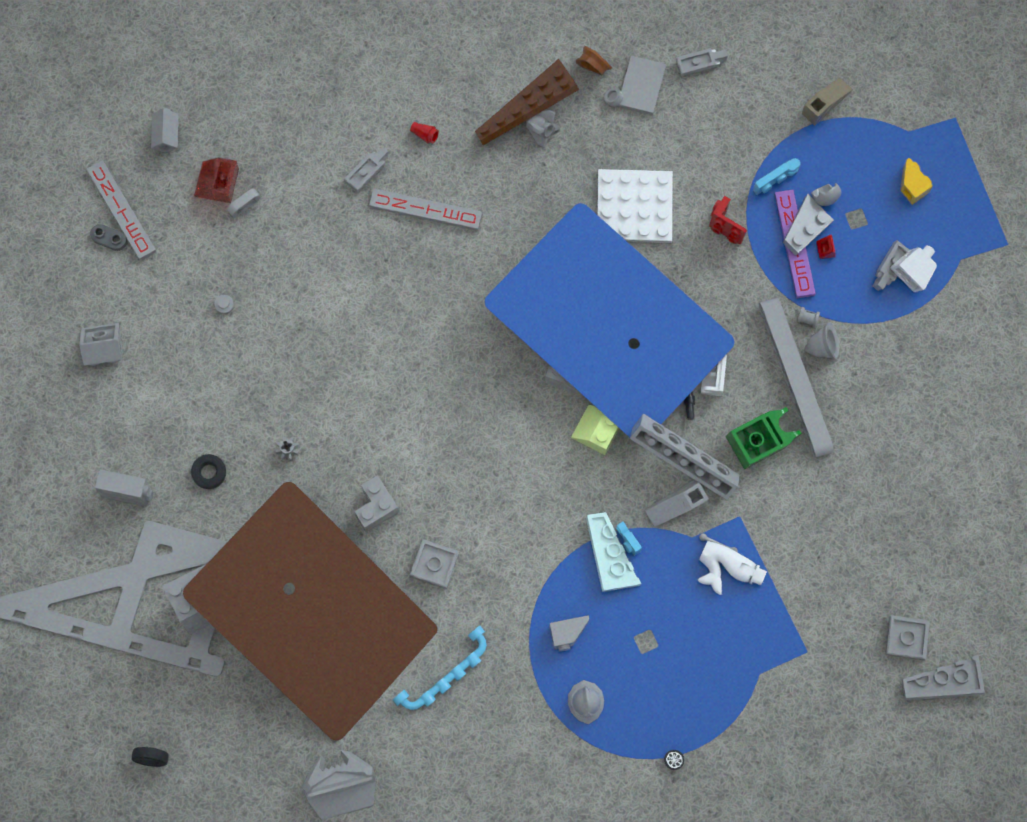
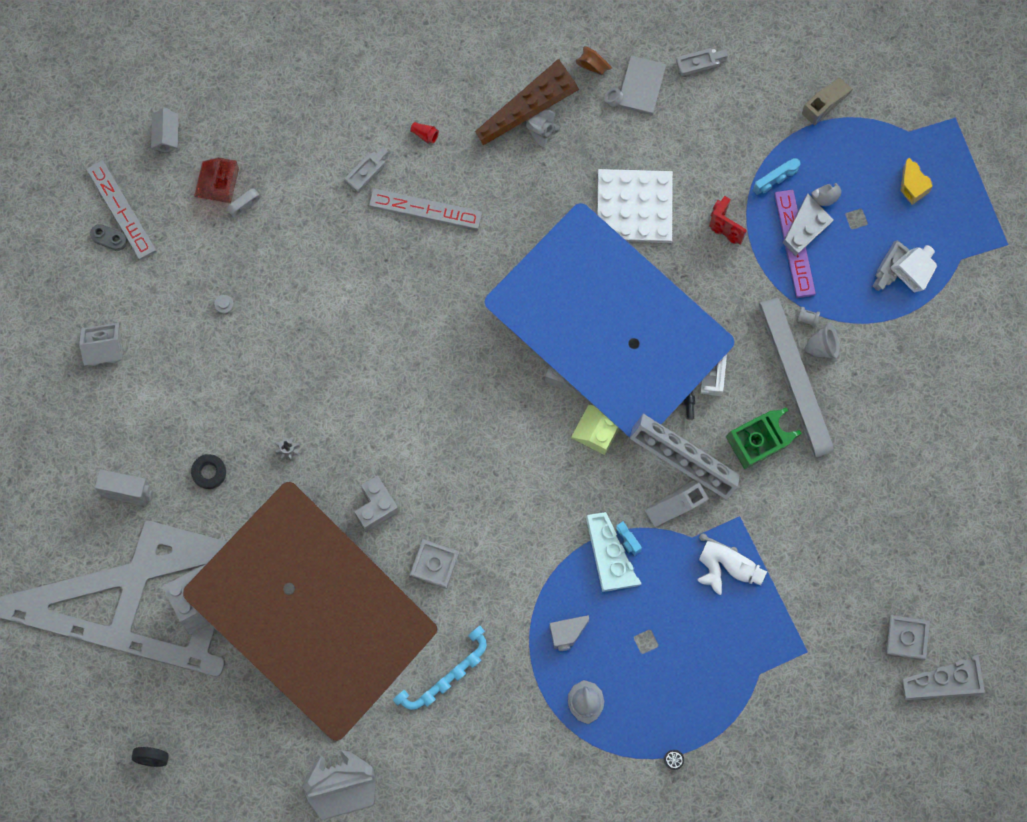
(826, 247): red slope -> none

